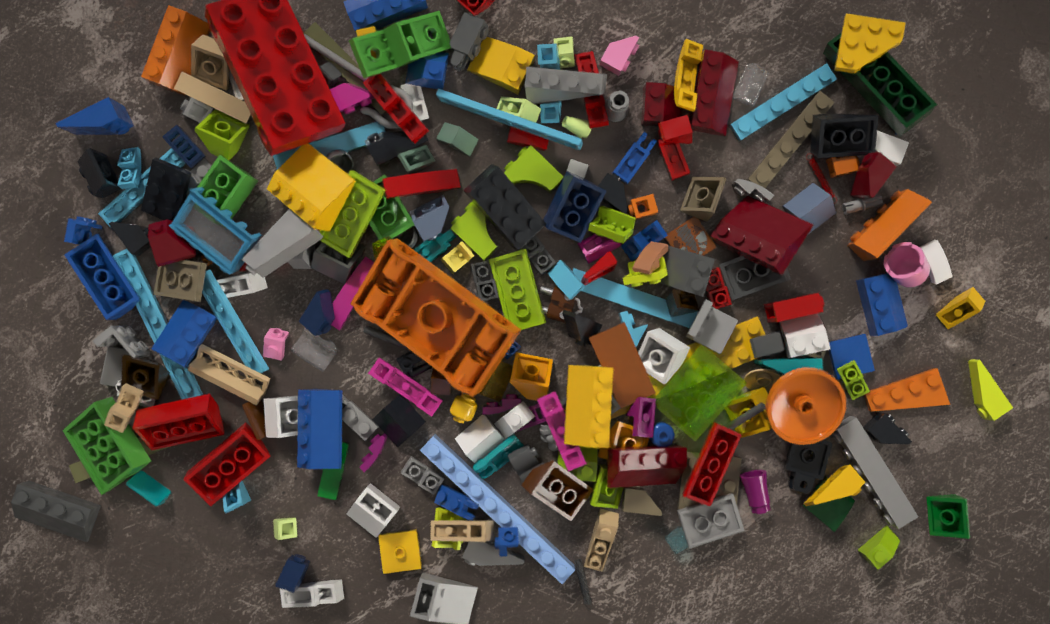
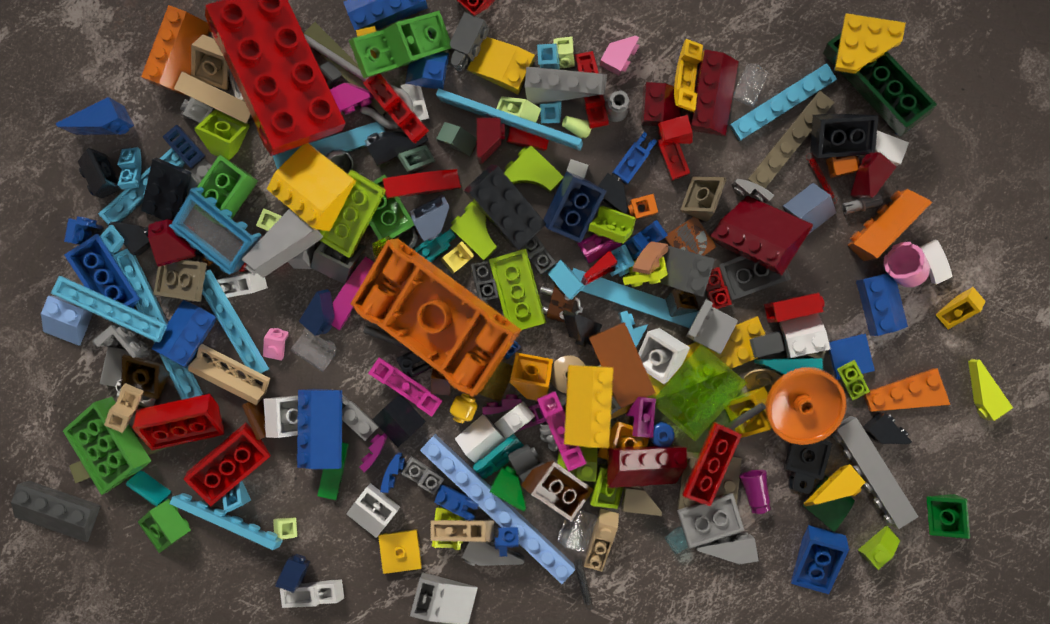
(65, 320): none -> light blue slope
(109, 309): none -> medium azure tile
(112, 239): none -> medium azure slope
(164, 525): none -> bright green slope
(220, 518): none -> medium azure plate
(267, 219): none -> yellowish green bracket
(393, 468): none -> blue slope
(489, 137): none -> dark red slope
(509, 488): none -> green slope
(559, 370): none -> tan dish
(577, 533): none -> clear bracket
(624, 261): none -> medium azure bracket
(733, 549): none -> light grey slope
(819, 559): none -> blue slope

